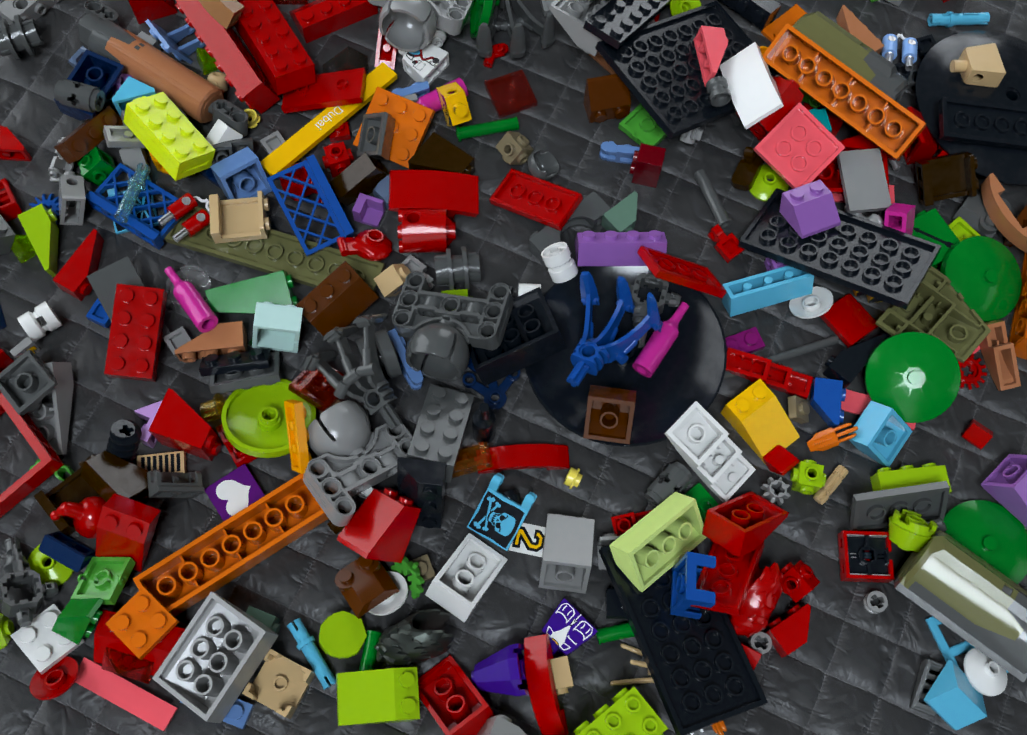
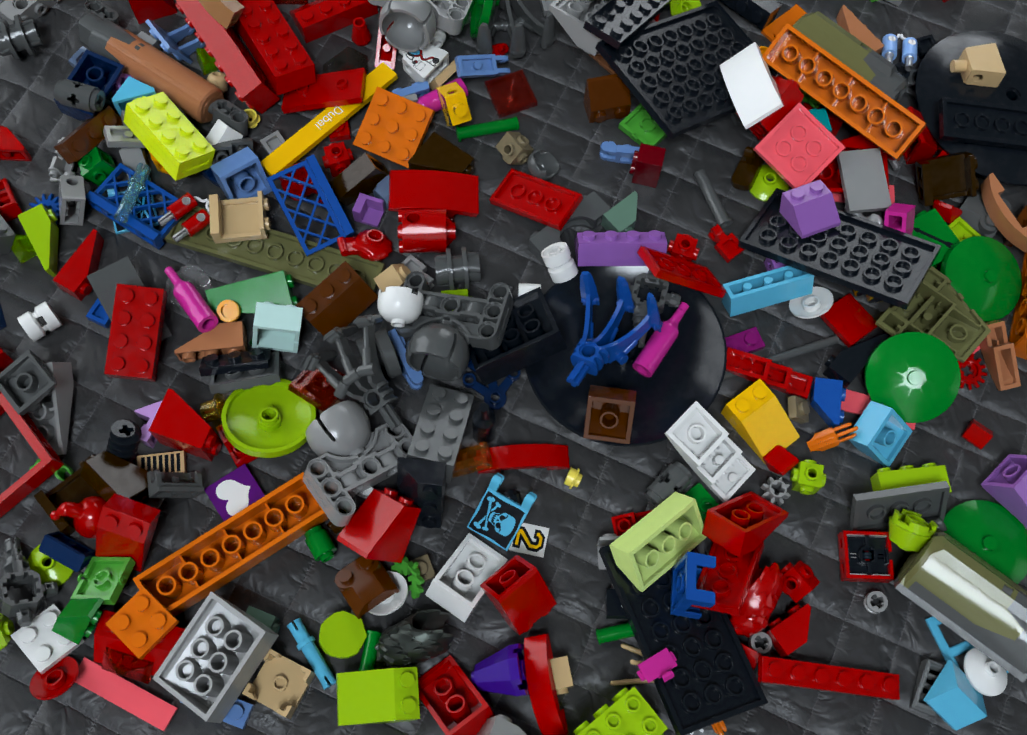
(23, 346): light grey tile -> none
(176, 339): light grey plate -> none
(228, 311): none -> light orange tile
(297, 435): light orange plate -> none
(320, 544): none -> green brick
(360, 33): none -> red cone
(376, 135): dark grey slope -> none
(399, 305): none -> white cylinder
(443, 76): none -> tan tile
(480, 65): none -> medium blue hinge
(519, 594): none -> red slope
(567, 553): light grey slope -> none
(567, 629): dark purple torso -> none
(658, 666): none -> dark pink piece
(684, 247): none -> red brick
(691, 136): light grey gear -> none
(710, 48): coral slope -> none
(718, 91): dark grey wheel -> none
(828, 678): none -> red plate
(831, 484): tan axle -> none
(947, 211): none -> red slope
(952, 19): medium azure pin -> none

